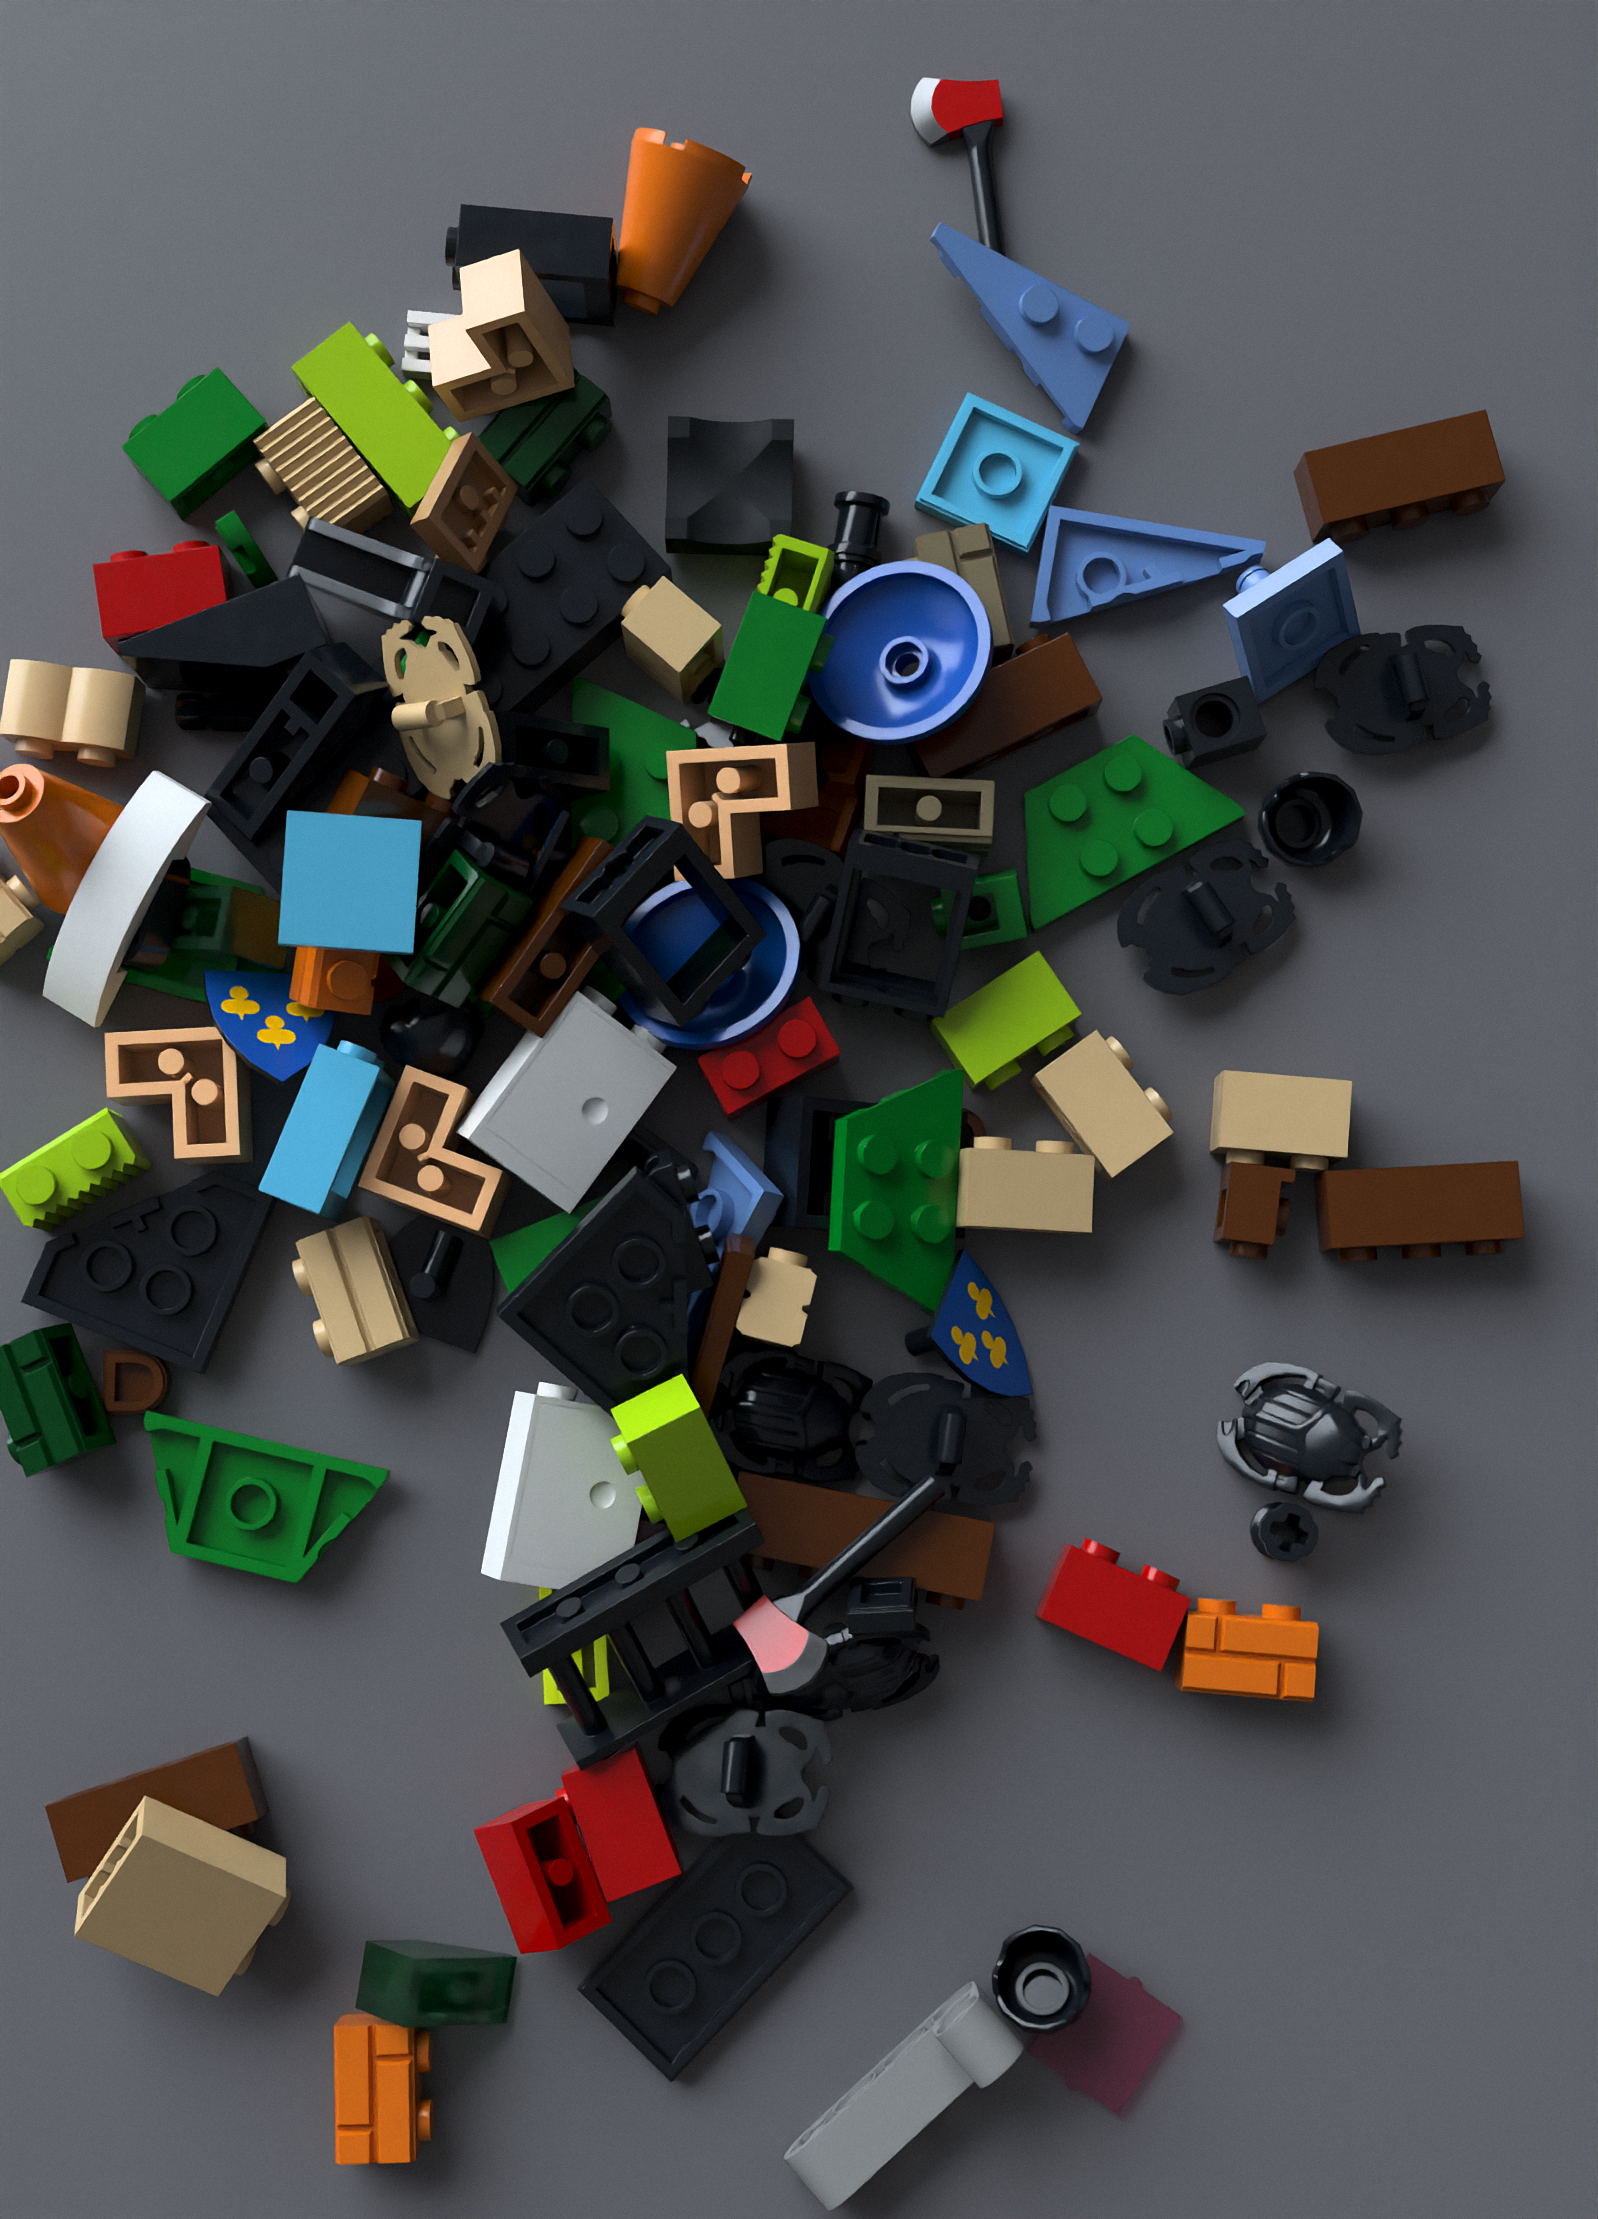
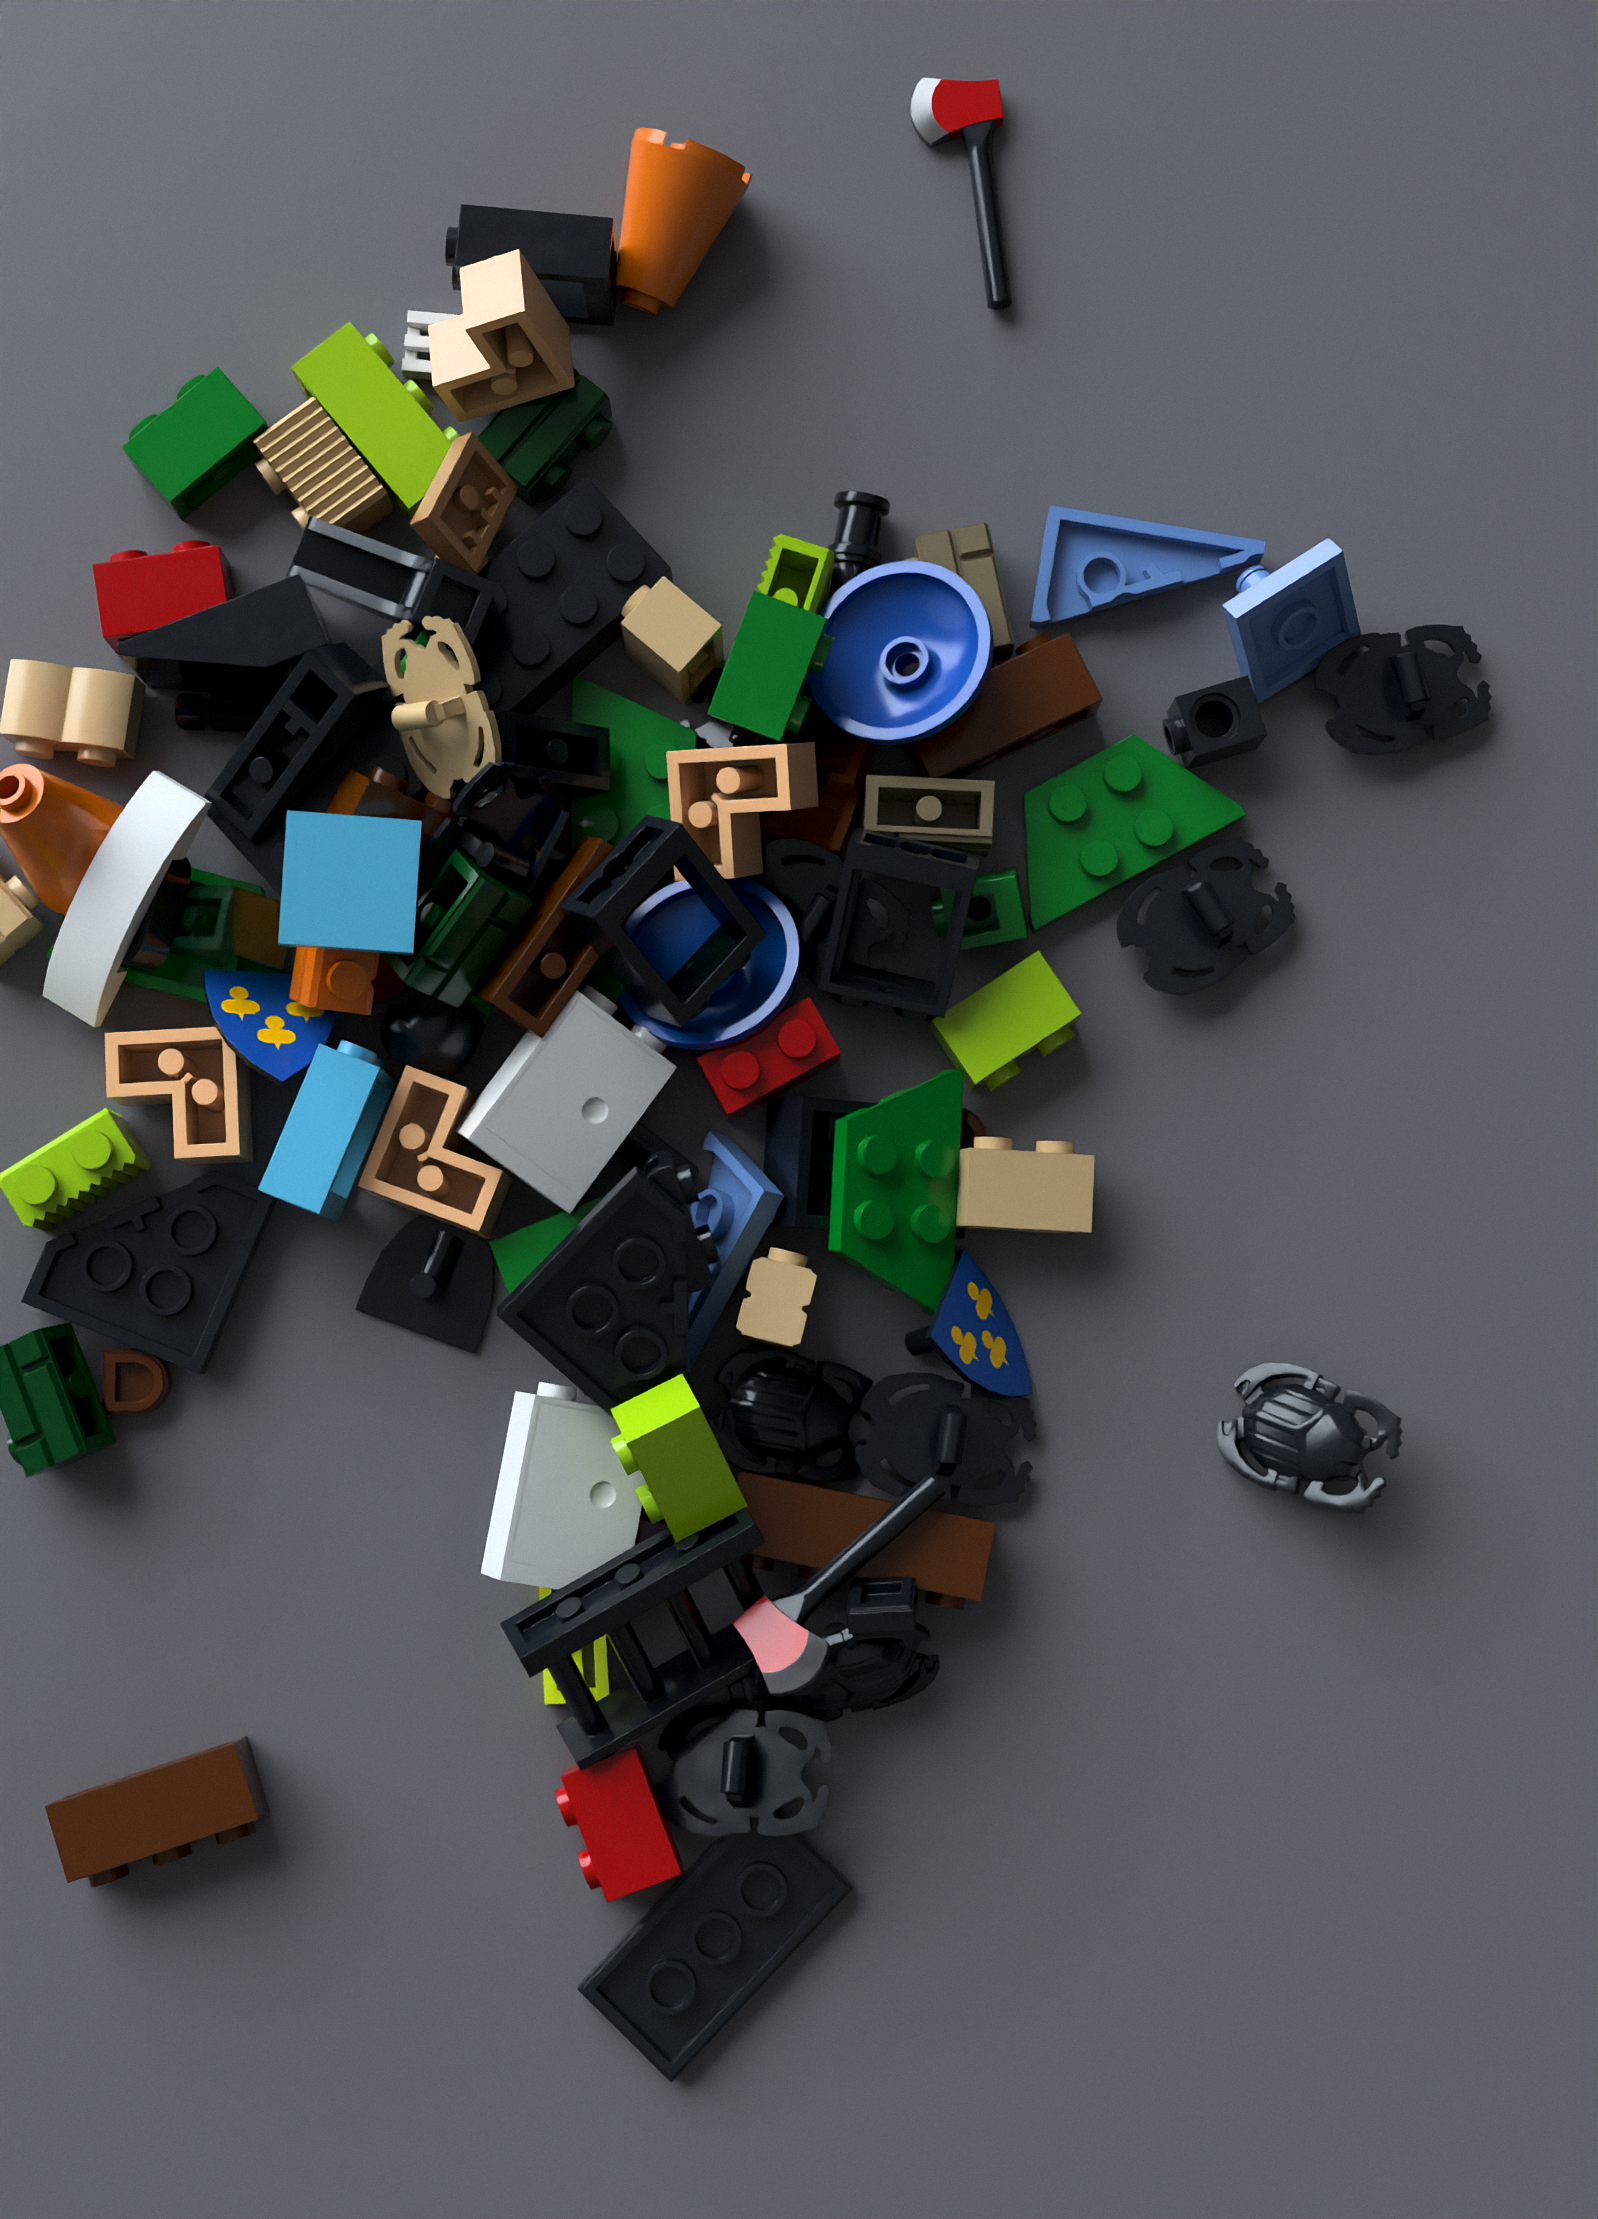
(182, 1897): tan brick -> none
(245, 550): green tile -> none
(254, 1498): green wing -> none
(354, 1292): tan brick -> none
(380, 2090): orange brick -> none
(434, 1983): clear green slope -> none
(542, 1875): red brick -> none
(720, 1318): reddish brown tile -> none
(728, 485): black brick -> none
(903, 2093): light grey beam -> none
(997, 474): medium azure tile -> none
(1041, 1980): black hair -> none
(1054, 332): medium blue wing -> none
(1103, 1104): tan brick -> none
(1111, 2040): clear pink piece -> none
(1113, 1605): red brick -> none
(1247, 1653): orange brick -> none
(1251, 1208): reddish brown brick -> none
(1281, 1119): tan brick -> none
(1299, 1520): black bush -> none
(1309, 819): black hair -> none
(1399, 478): reddish brown brick -> none
(1419, 1209): reddish brown brick -> none

